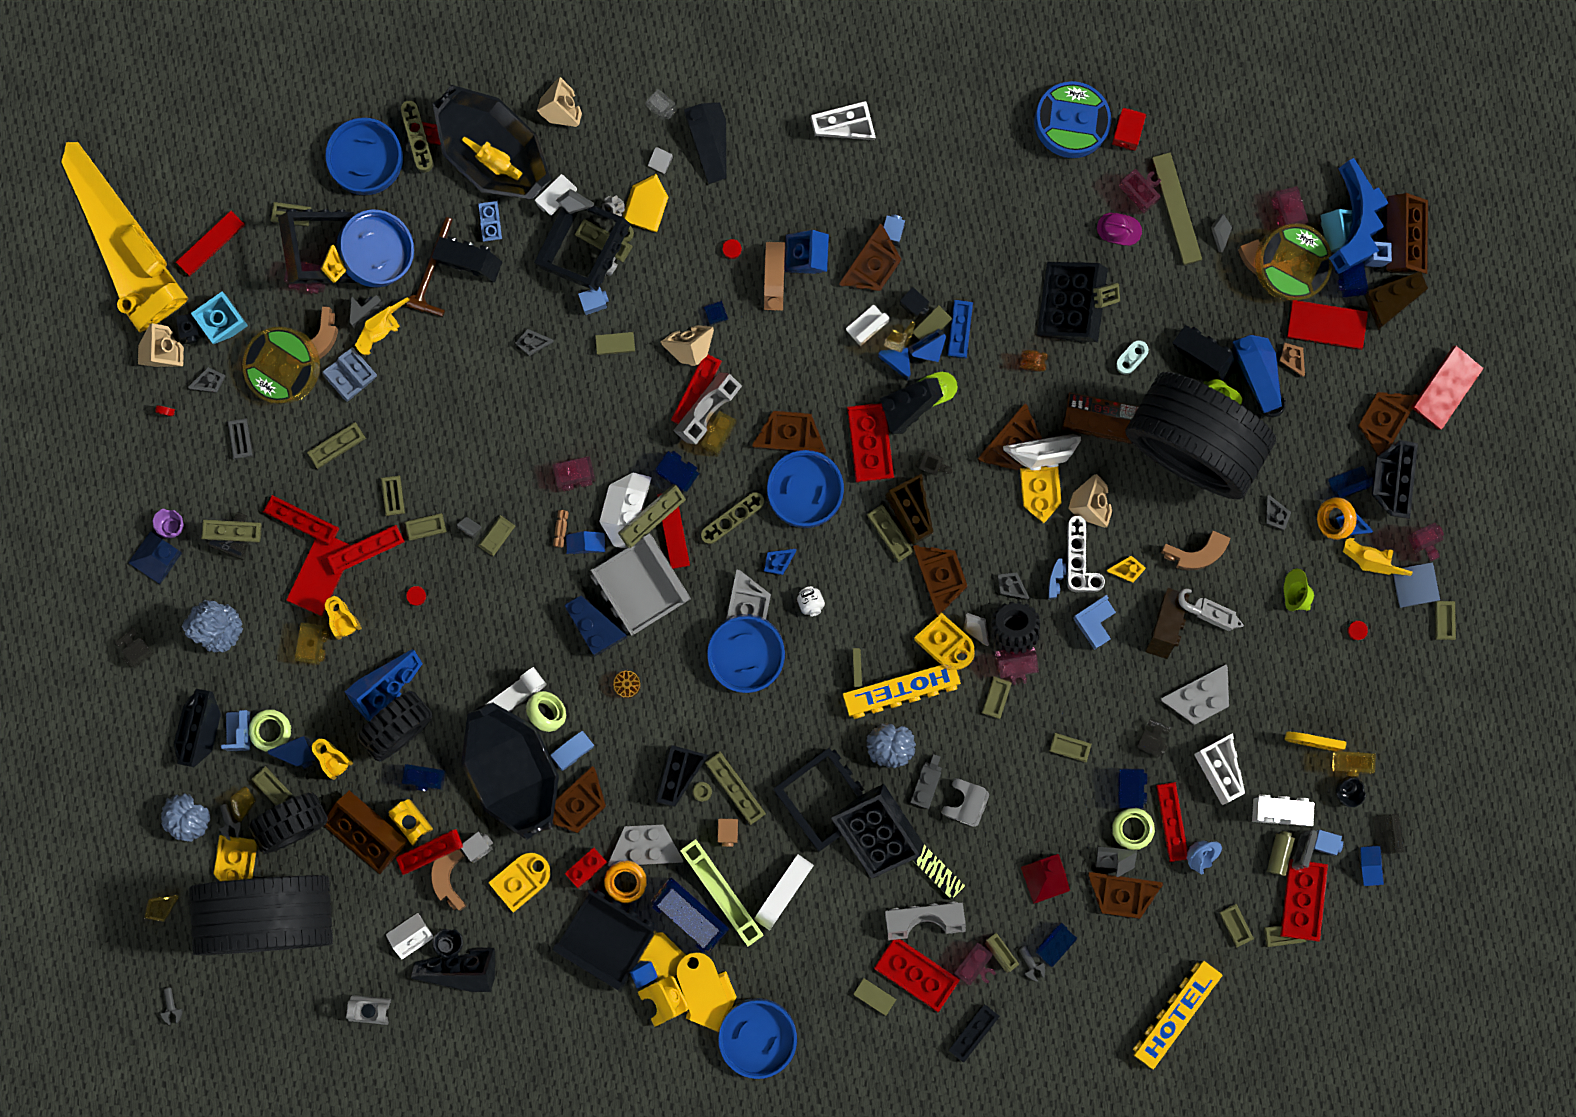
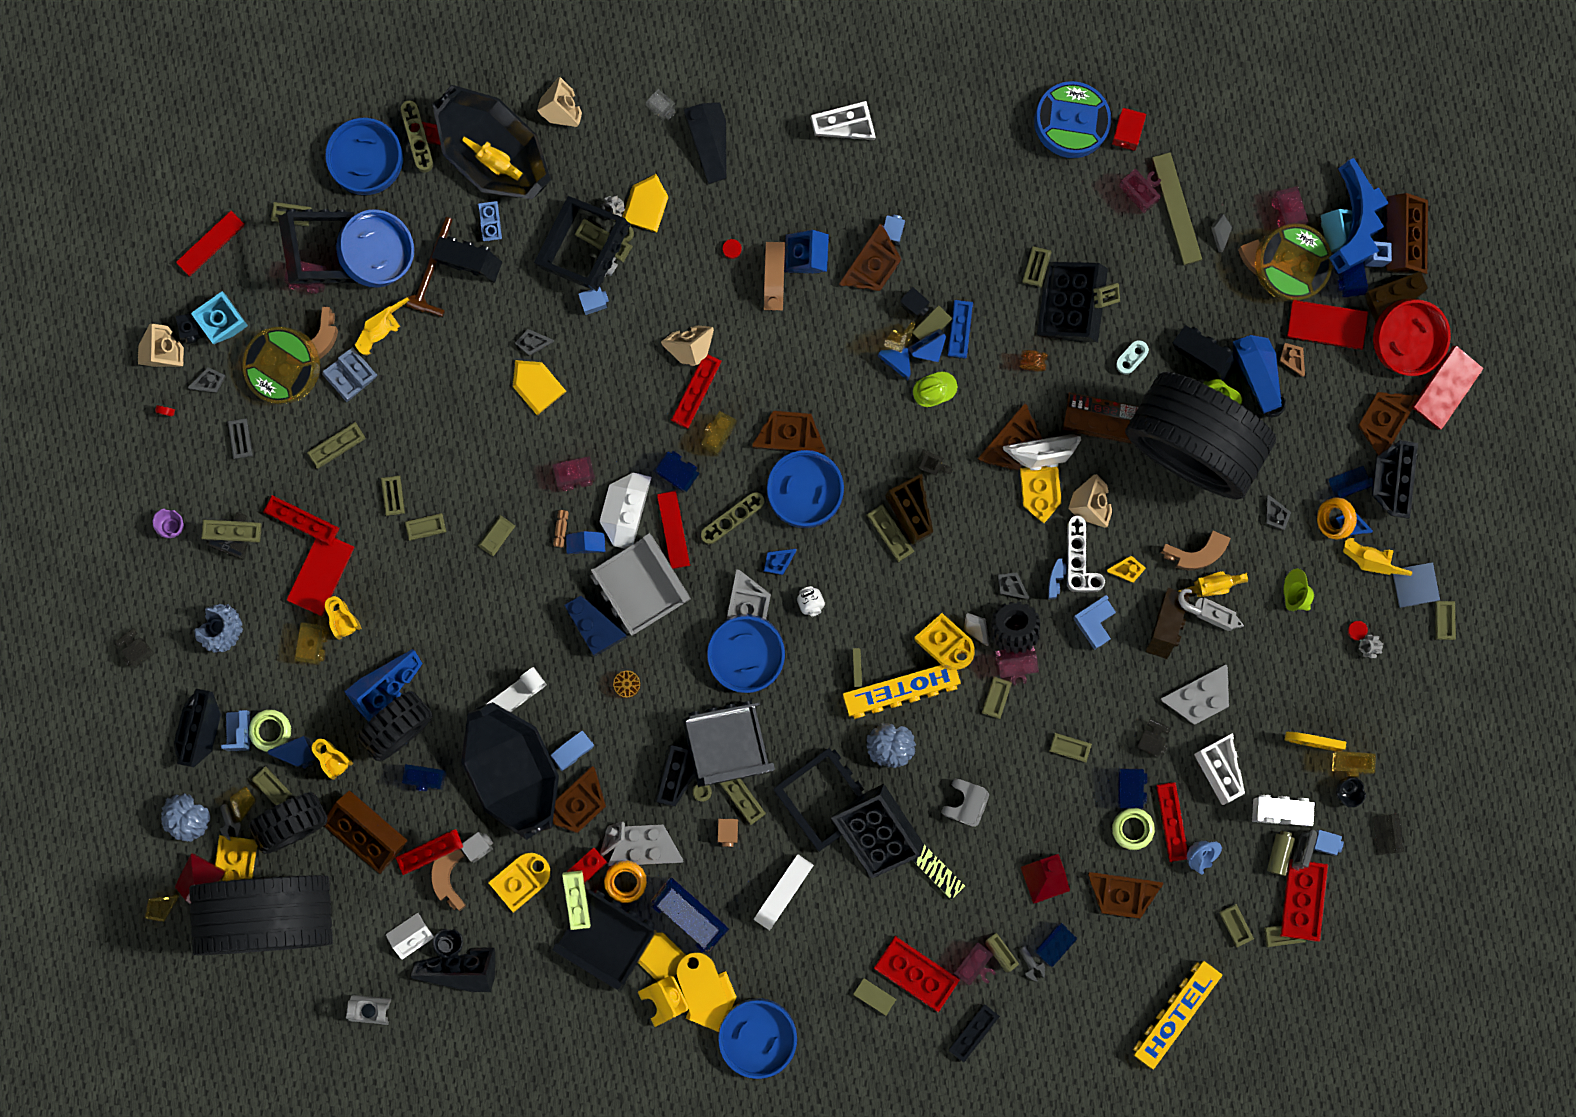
(129, 254): yellow panel -> none
(155, 557): dark blue slope -> none
(170, 1007): dark grey bar -> none
(197, 872): none -> dark red slope
(205, 623): sand blue hair -> none
(333, 265): yellow piece -> none
(359, 314): dark grey slope -> none
(365, 549): red tile -> none
(410, 820): yellow piece -> none
(416, 596): red tile -> none
(469, 527): dark grey slope -> none
(536, 385): none -> yellow tile
(538, 719): yellowish green wheel -> none
(547, 199): white panel -> none
(574, 202): dark grey piece -> none
(576, 900): none -> yellowish green tile
(613, 837): none -> light grey piece
(615, 343): olive tile -> none
(643, 973): blue slope -> none
(651, 516): olive tile -> none
(660, 160): light grey slope -> none
(695, 422): light grey arch -> none
(715, 313): clear blue tile -> none
(721, 893): yellowish green arch -> none
(726, 744): none -> black panel
(867, 325): white panel -> none
(870, 443): red tile -> none
(910, 403): black wedge -> none
(927, 783): dark grey hinge -> none
(941, 575): reddish brown wing -> none
(948, 916): light grey arch -> none
(1032, 282): none -> olive tile
(1119, 229): magenta piece -> none
(1119, 859): dark grey slope -> none
(1216, 584): none -> yellow animal
(1370, 646): none -> light grey gear
(1372, 865): blue slope -> none
(1411, 337): none -> red brick
(1426, 539): clear pink brick -> none

